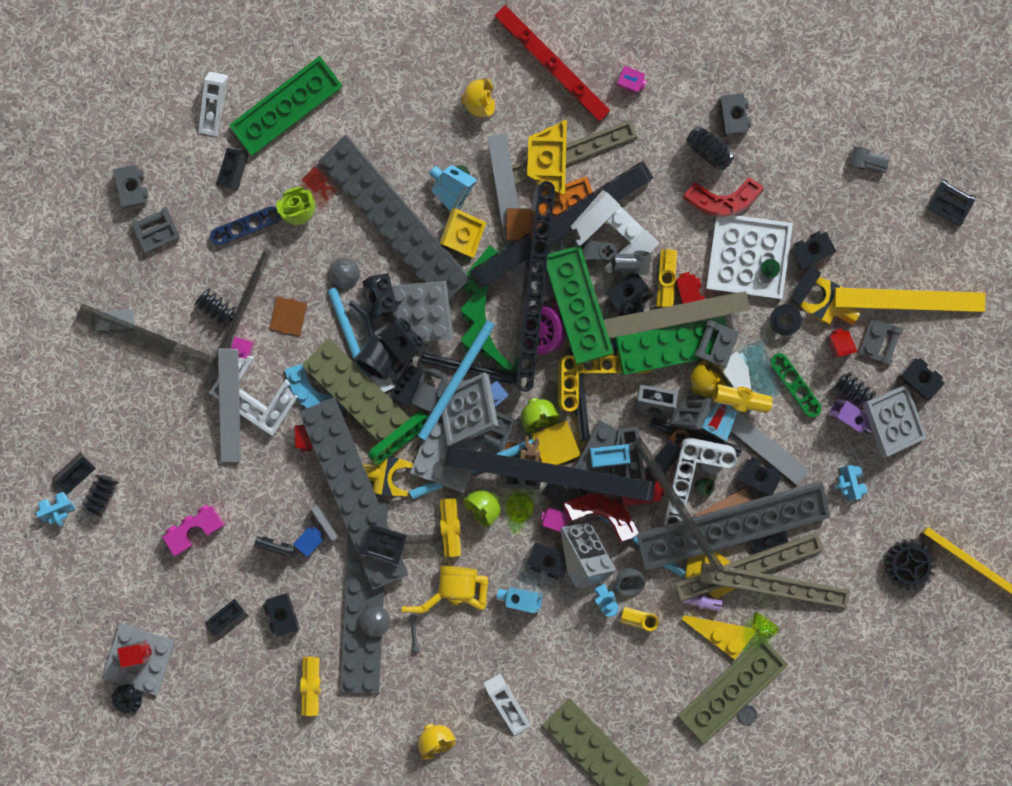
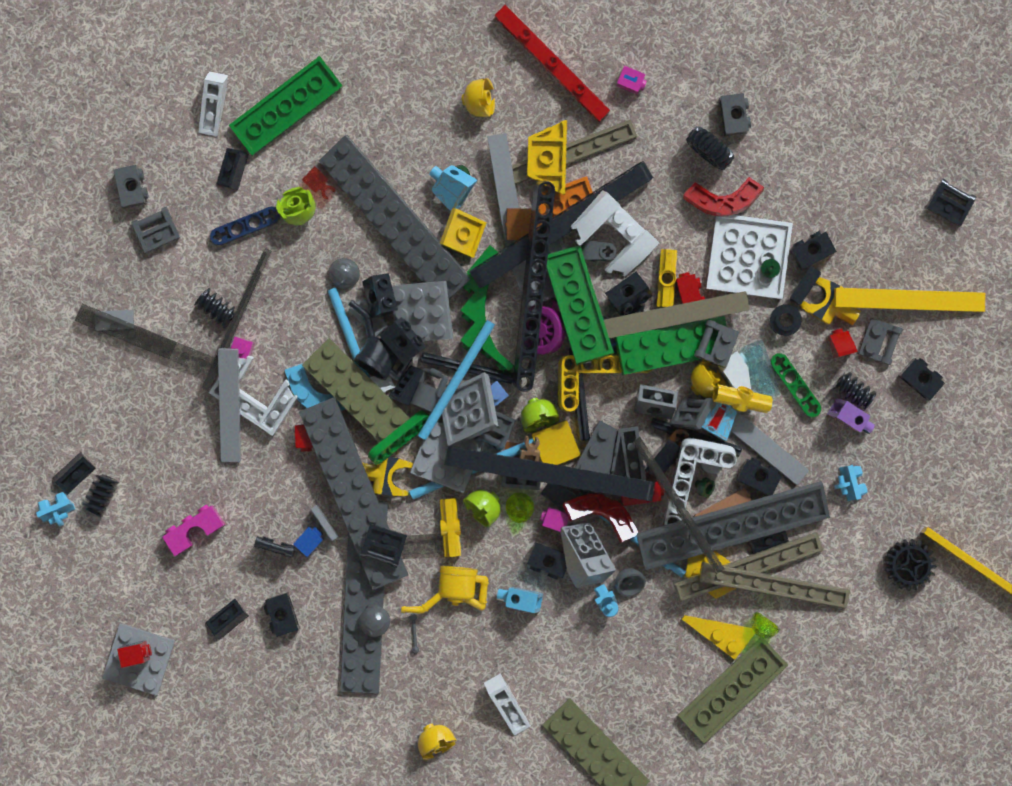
(130, 692): black gear -> none
(288, 316): dark orange piece -> none
(310, 686): yellow piece -> none
(610, 455): medium azure tile -> none
(637, 262): dark grey piece -> none
(637, 618): yellow piece -> none
(704, 602): lavender pin -> none
(748, 714): dark grey piece -> none
(865, 159): dark grey piece -> none
(894, 420): light grey plate -> none

